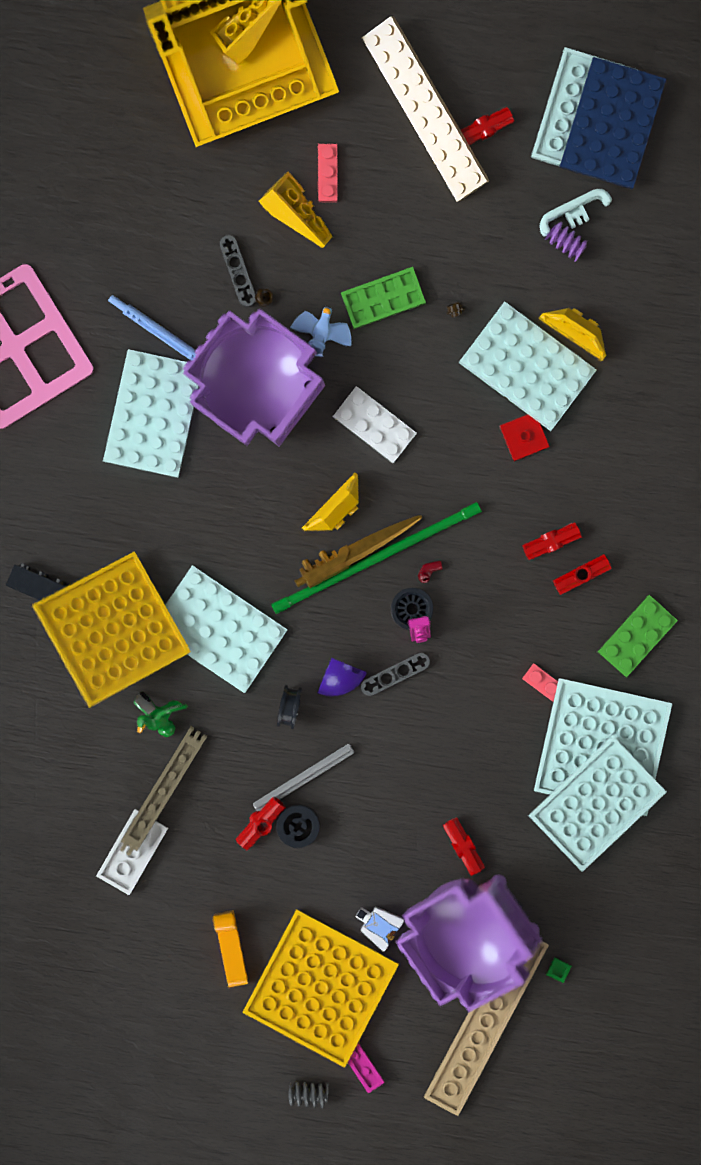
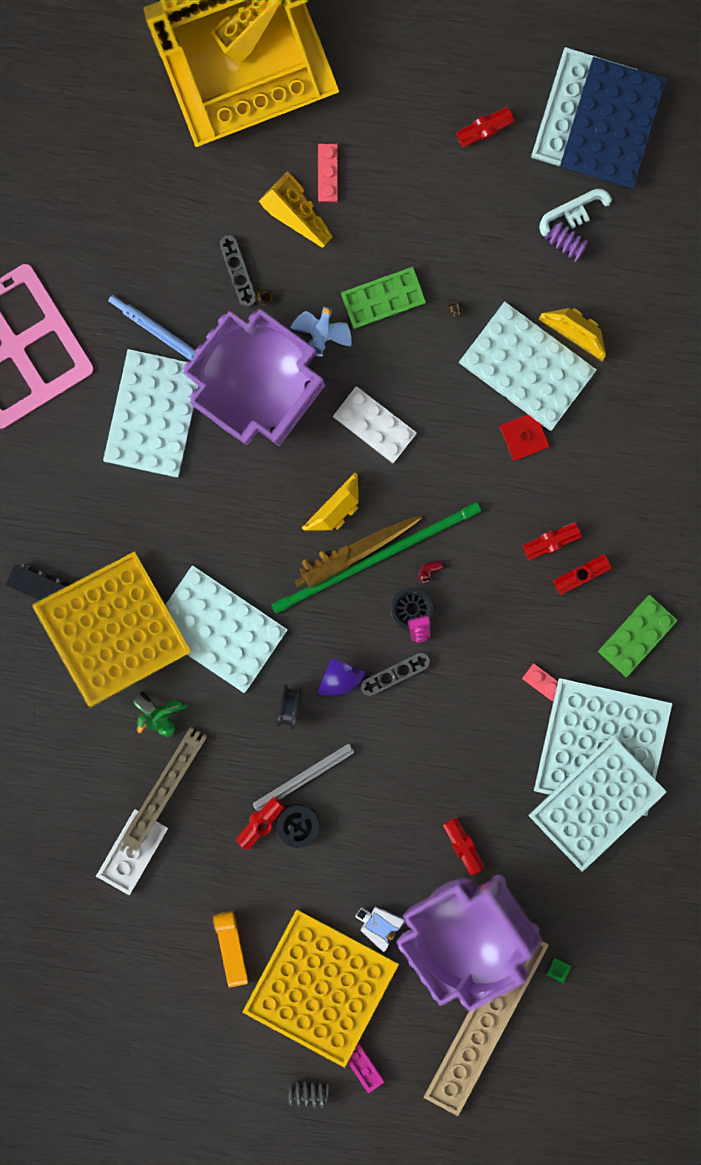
(425, 108): plate -> none

